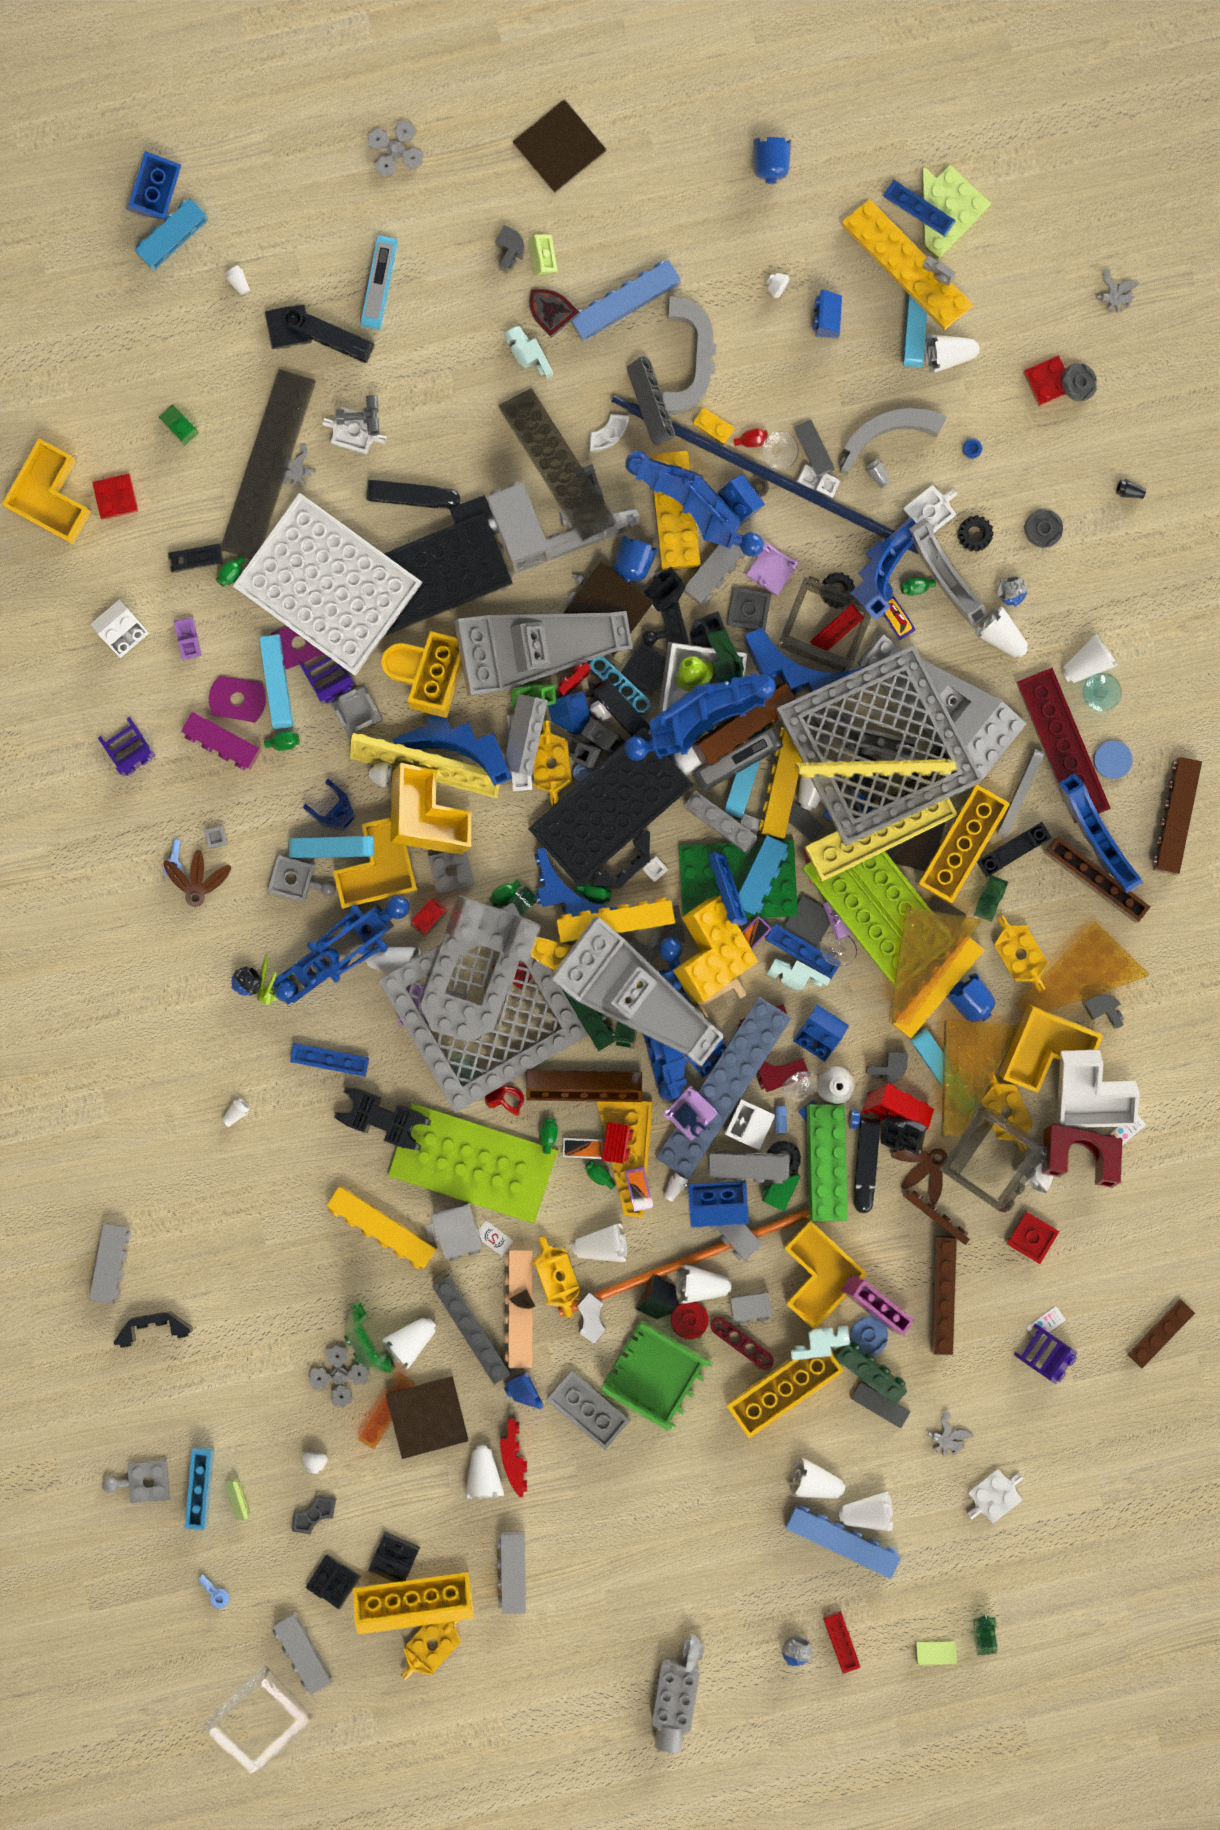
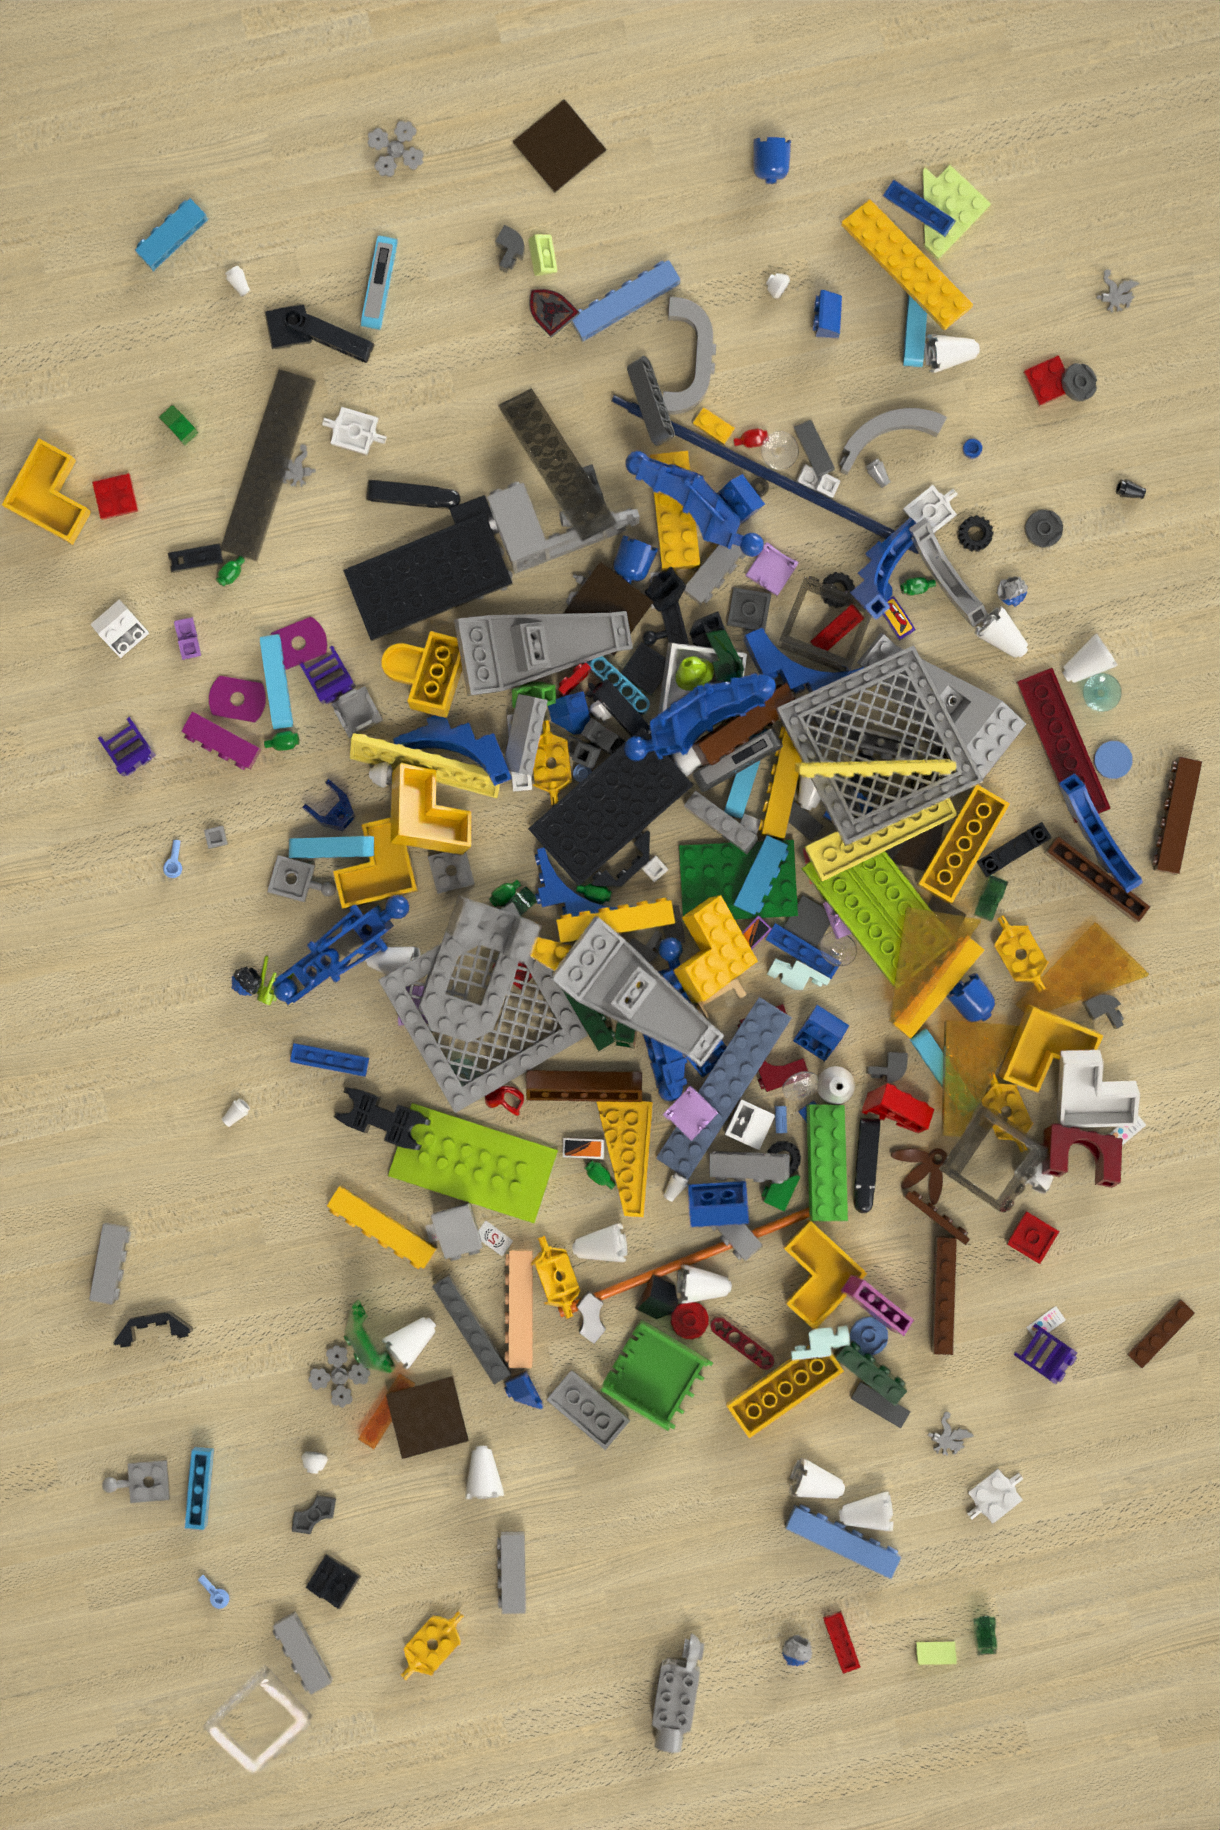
(153, 186): blue slope -> none
(196, 886): reddish brown plant -> none
(237, 1499): yellowish green slope -> none
(327, 584): white plate -> none
(368, 415): dark grey bar -> none
(394, 1558): black slope -> none
(413, 1603): yellow brick -> none
(428, 916): red torso -> none
(513, 1464): red slope -> none
(523, 1300): dark brown tile -> none
(527, 352): light aqua plate -> none
(548, 1134): green plant -> none
(610, 434): white tile -> none
(615, 1142): red brick -> none
(638, 1188): slope -> none
(687, 1118): dark blue plate -> none
(727, 888): blue plate -> none
(751, 1307): light grey brick -> none
(854, 1119): blue tile -> none
(904, 1134): black slope -> none
(941, 272): light grey plate -> none
(1020, 793): light grey beam -> none

